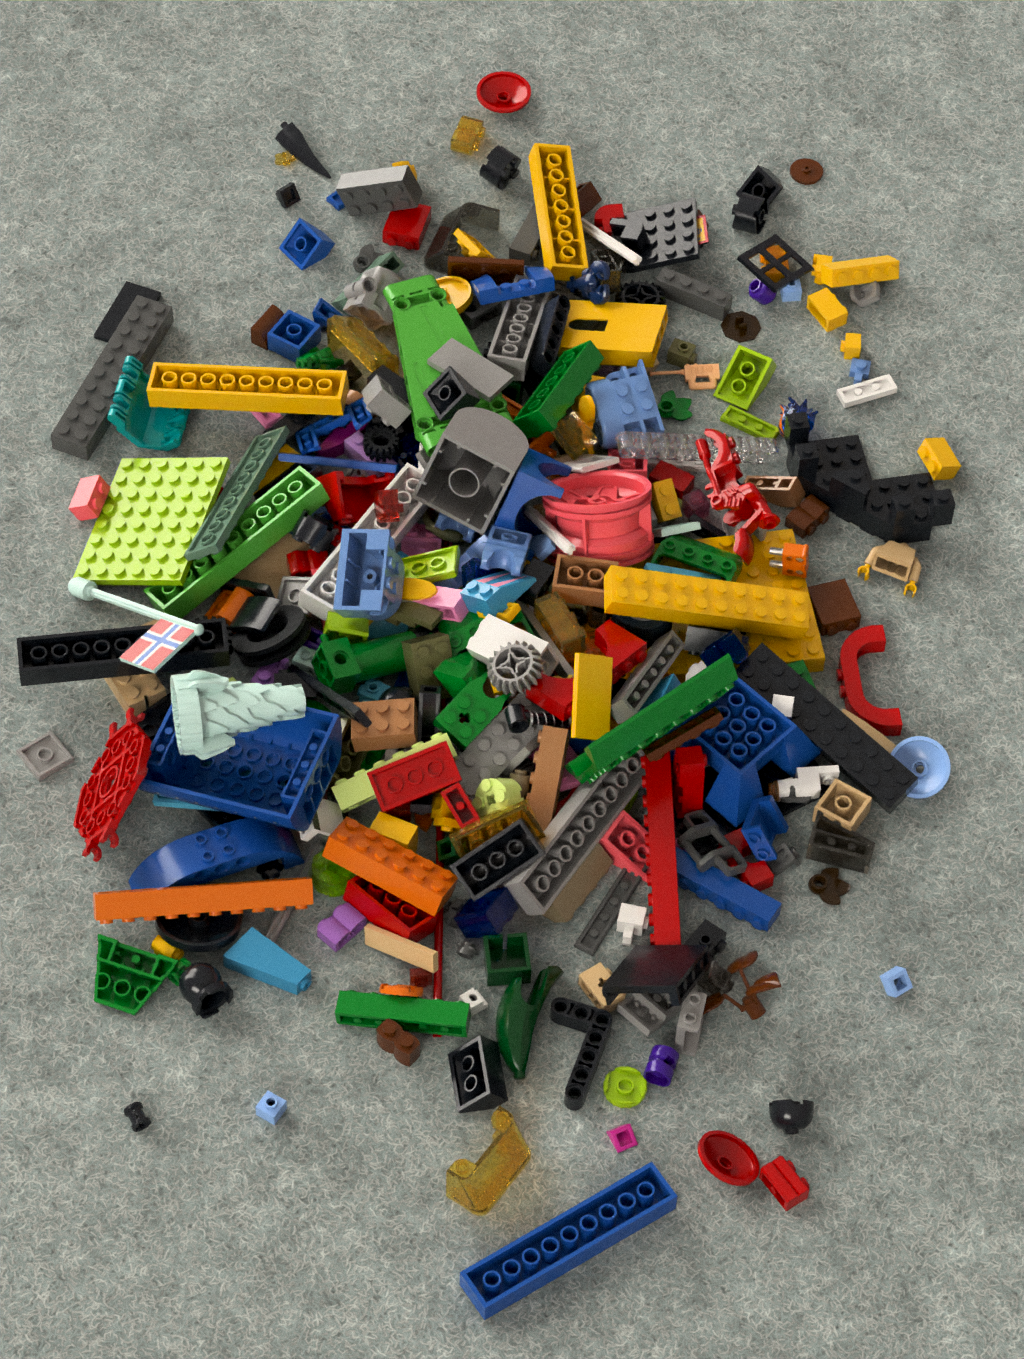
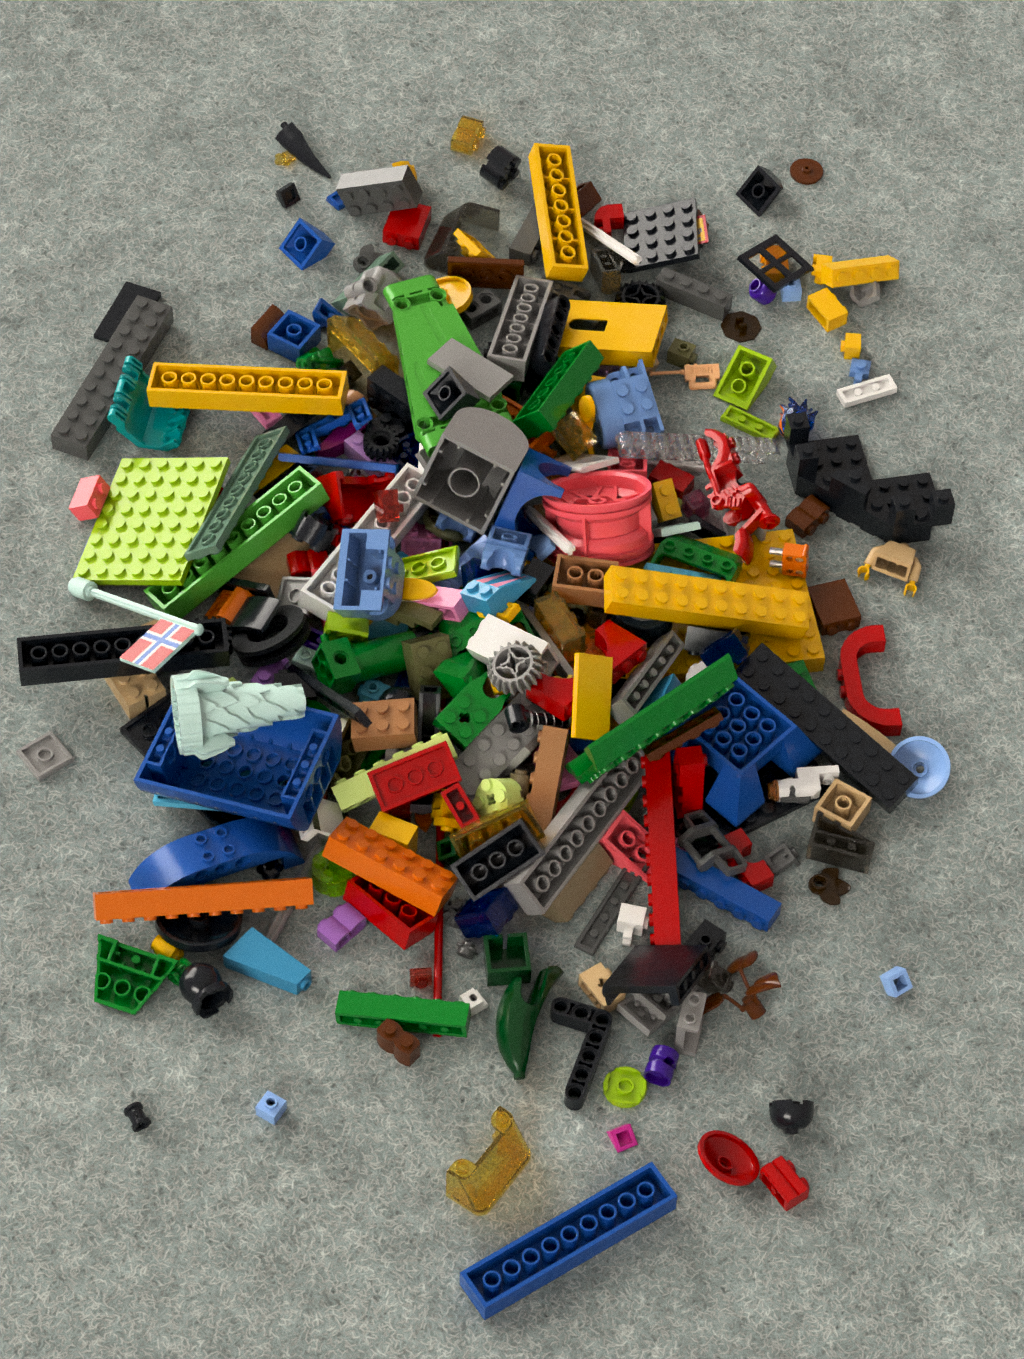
(101, 805): red plate -> none
(384, 402): light grey brick -> none
(401, 948): tan tile -> none
(404, 990): orange tile -> none
(477, 1075): black slope -> none
(487, 292): blue wedge -> none
(503, 92): red dish -> none
(589, 283): dark blue animal -> none
(630, 231): black brick -> none
(676, 407): green plate -> none
(750, 213): black brick -> none
(762, 825): blue panel -> none
(779, 490): medium nougat slope -> none
(784, 704): white tile -> none
(939, 458): yellow brick -> none

